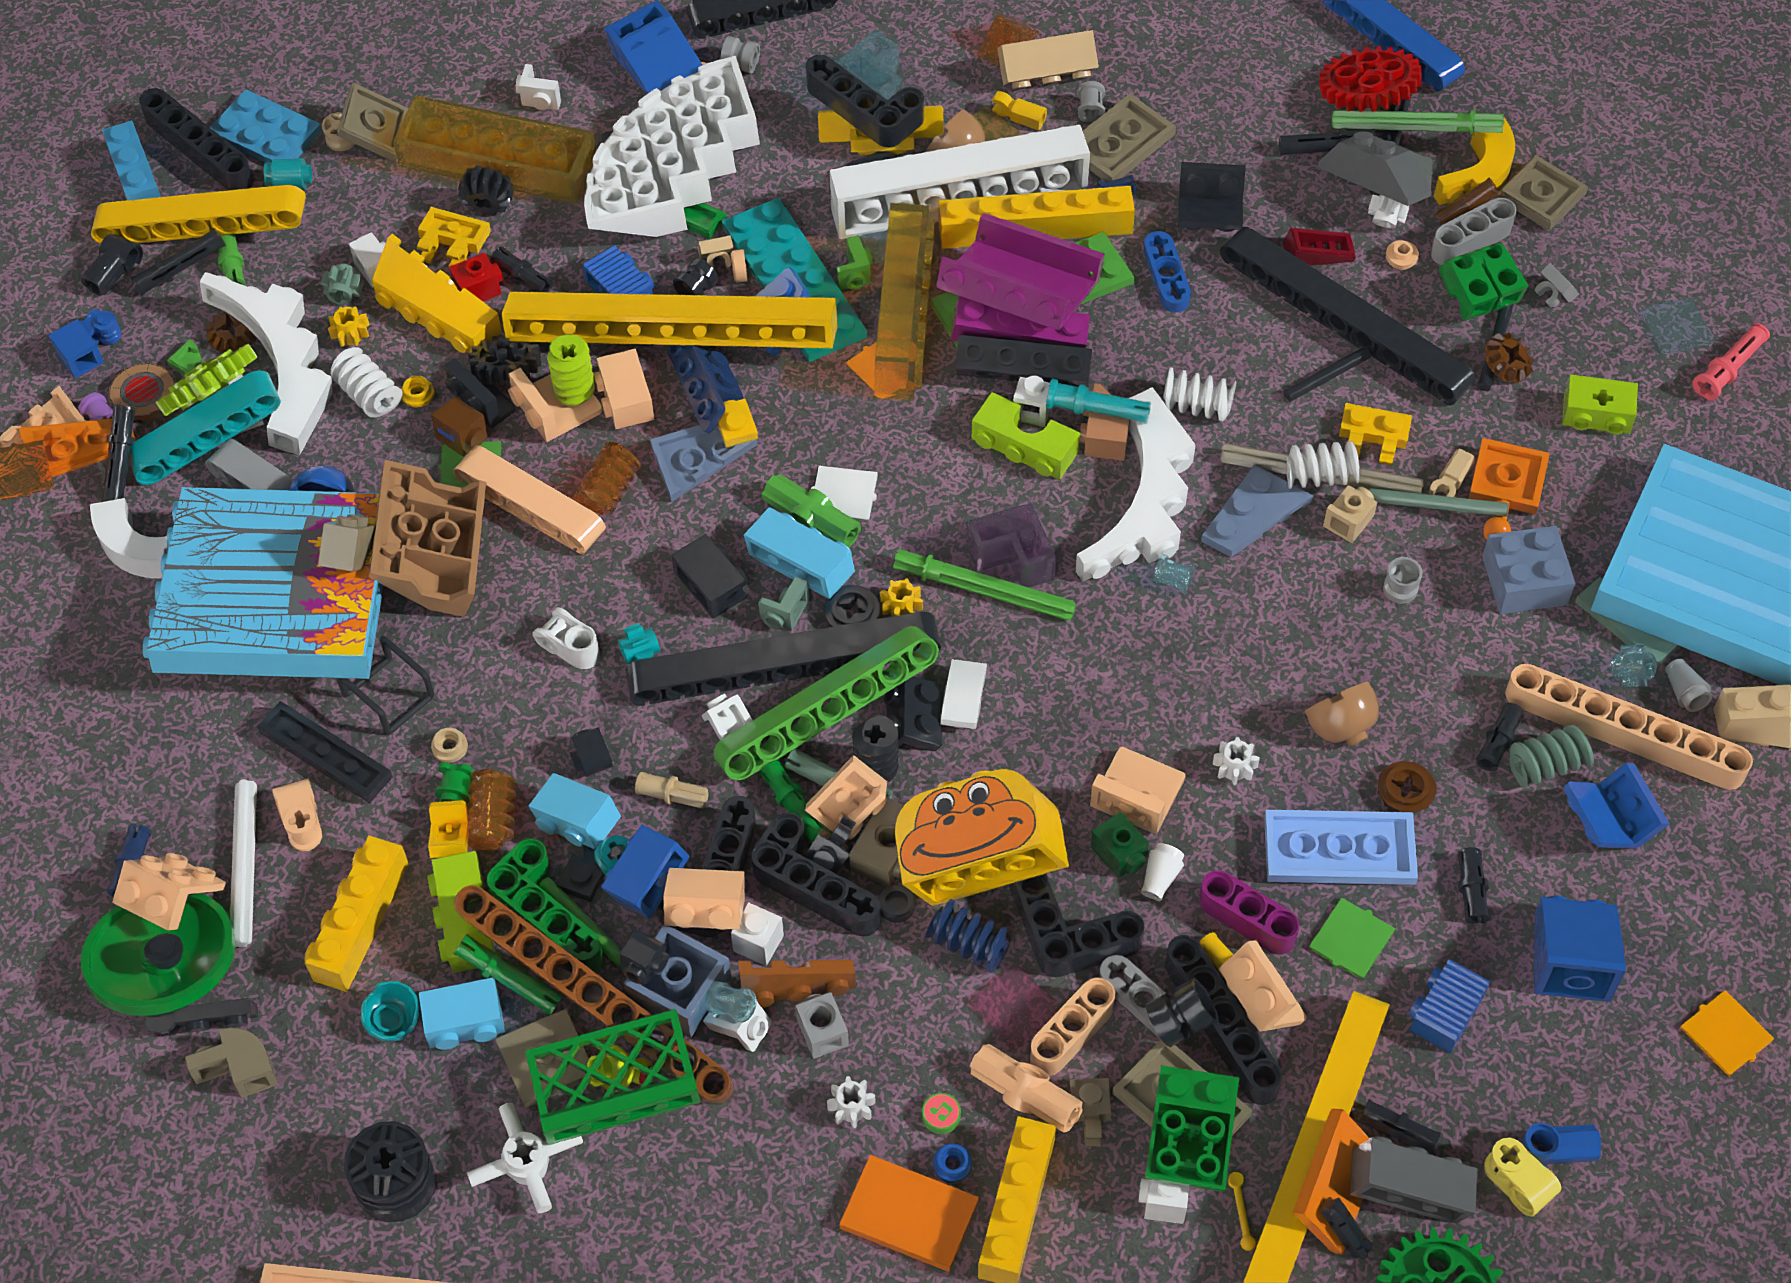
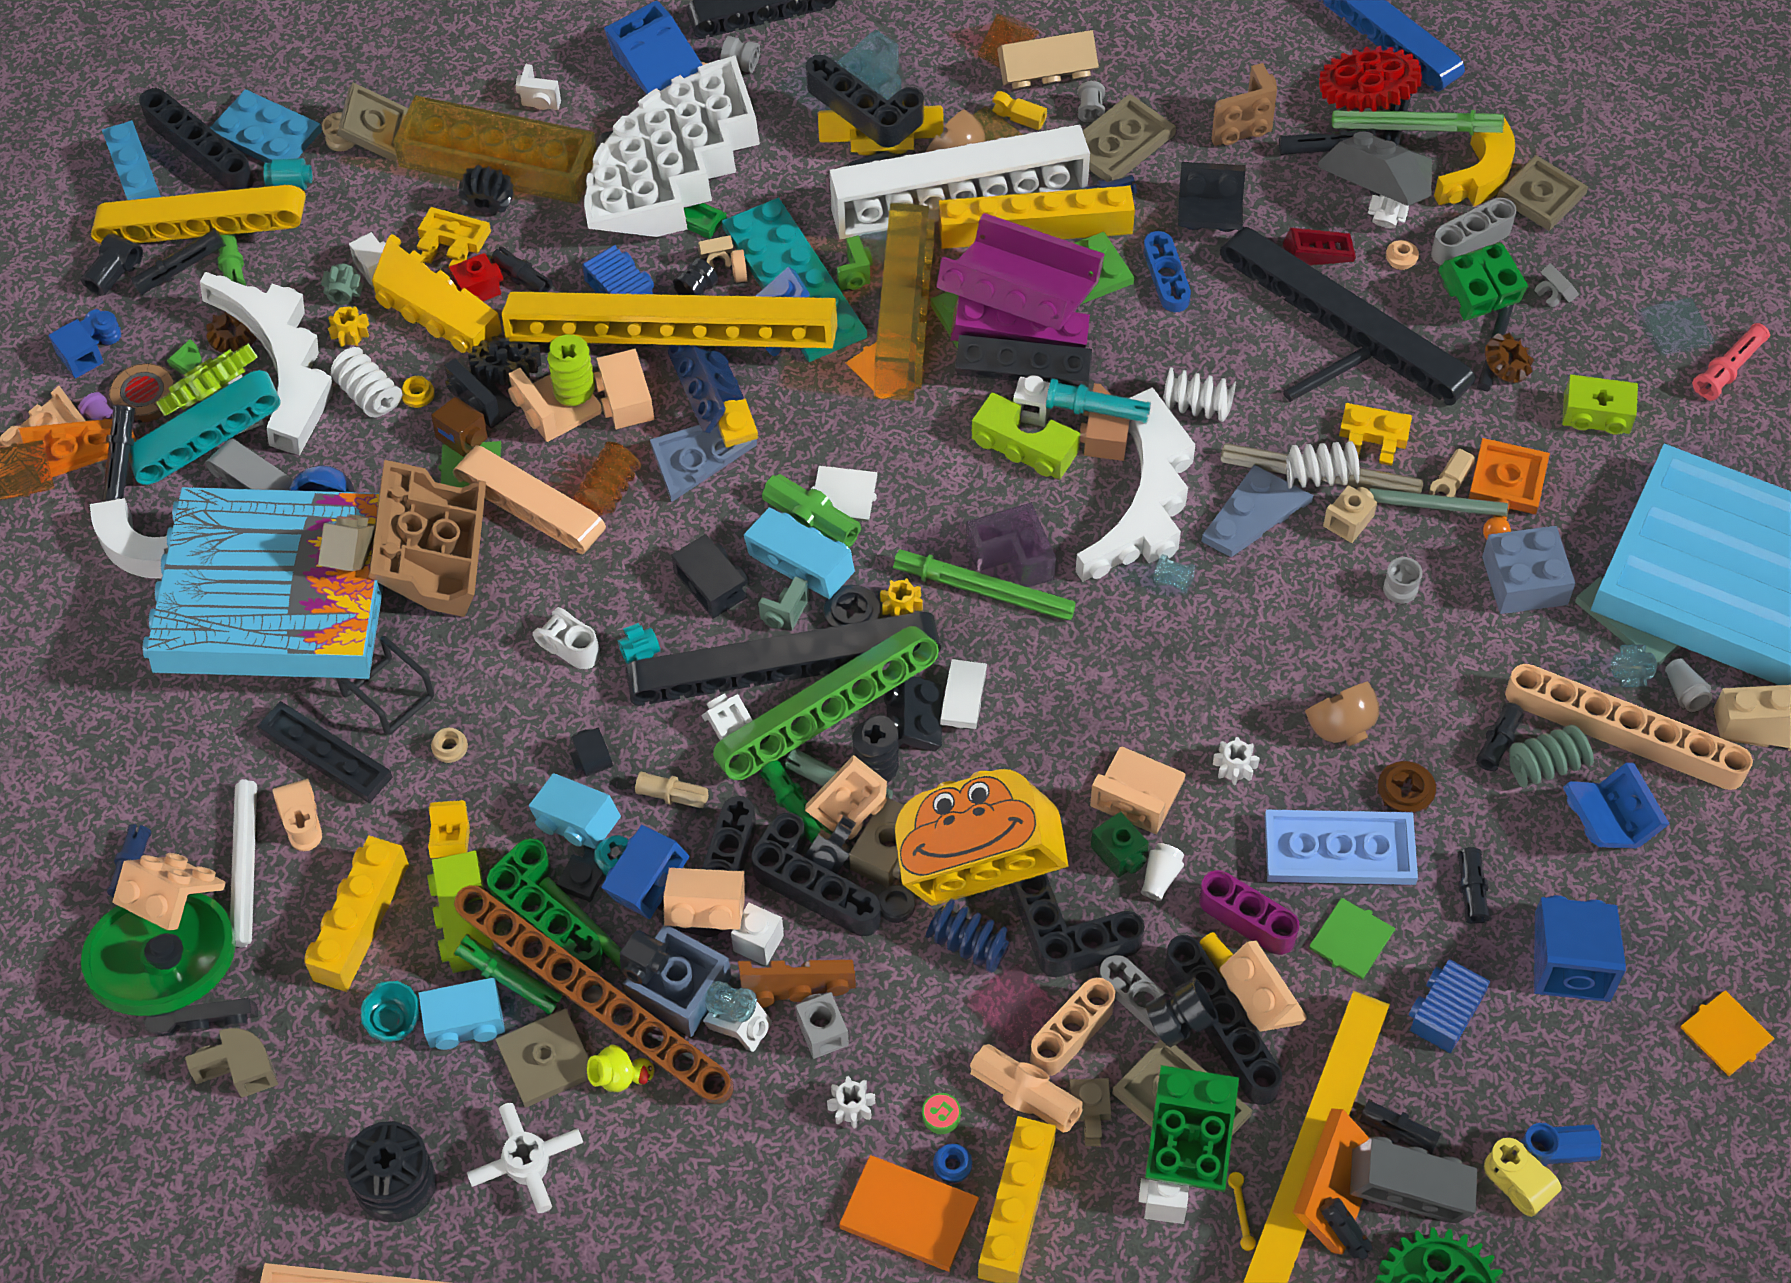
(454, 783): green brick -> none
(491, 809): clear orange piece -> none
(619, 1108): green fence -> none
(1246, 113): none -> medium nougat bracket
(1468, 201): reddish brown axle -> none

